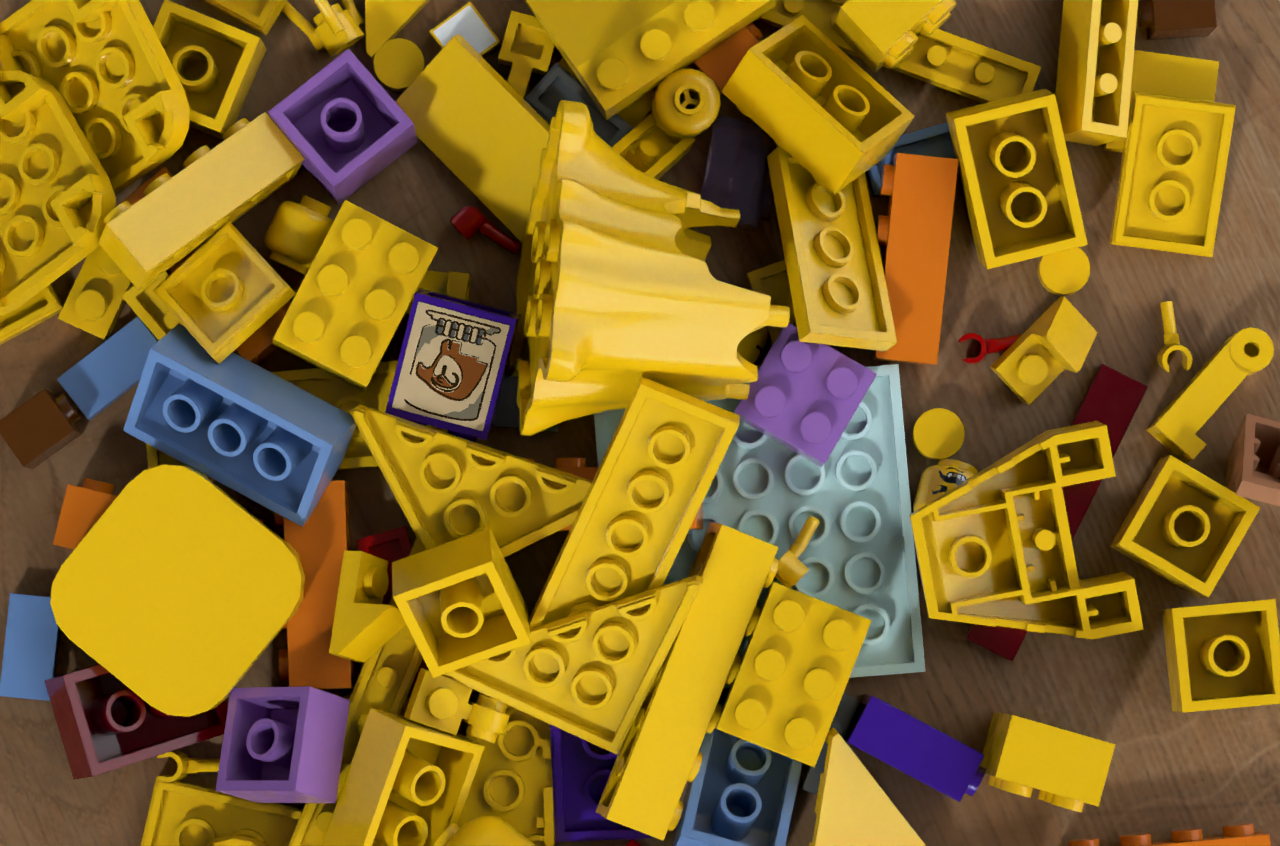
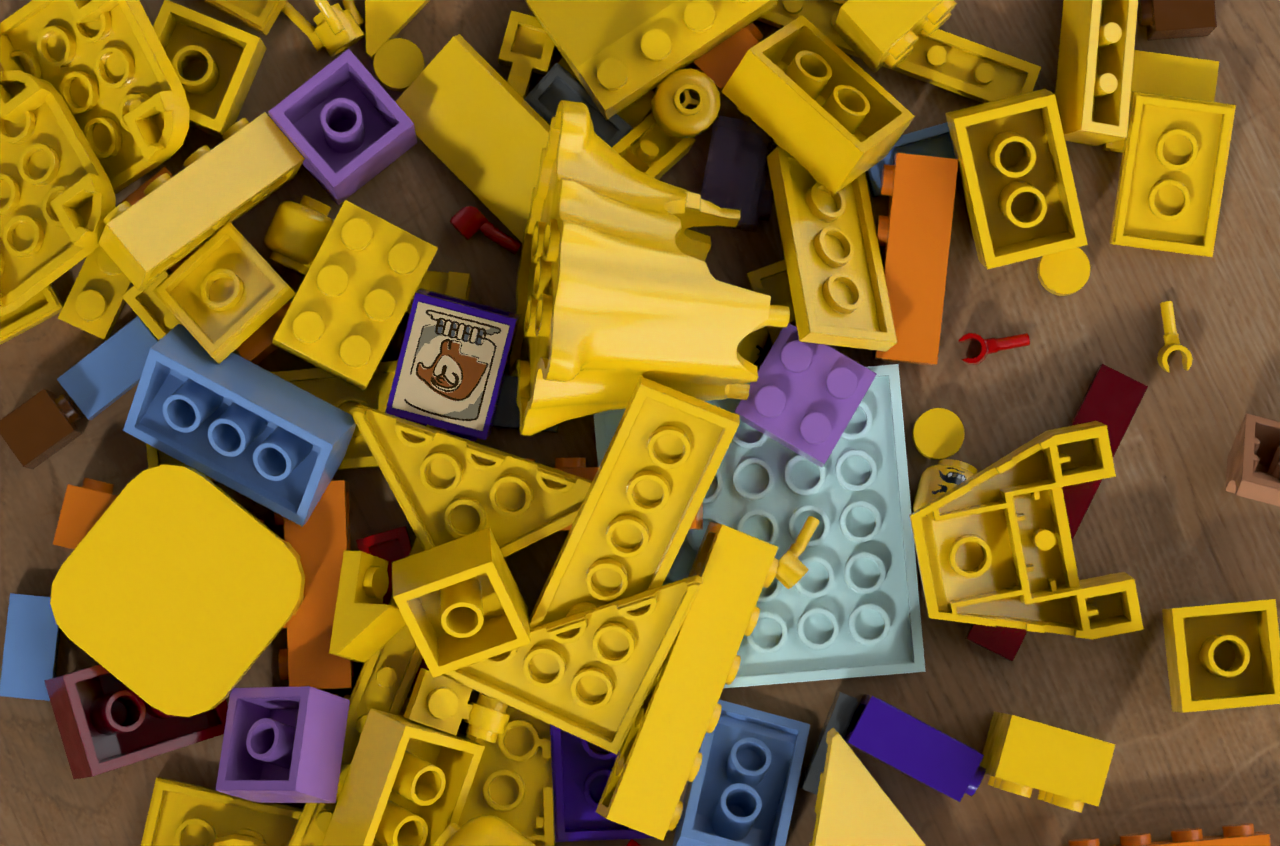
(188, 766): yellow hand -> none
(470, 26): white tile -> none
(793, 674): yellow brick -> none
(1047, 348): yellow slope -> none
(1185, 527): yellow brick -> none
(1200, 398): yellow leg -> none

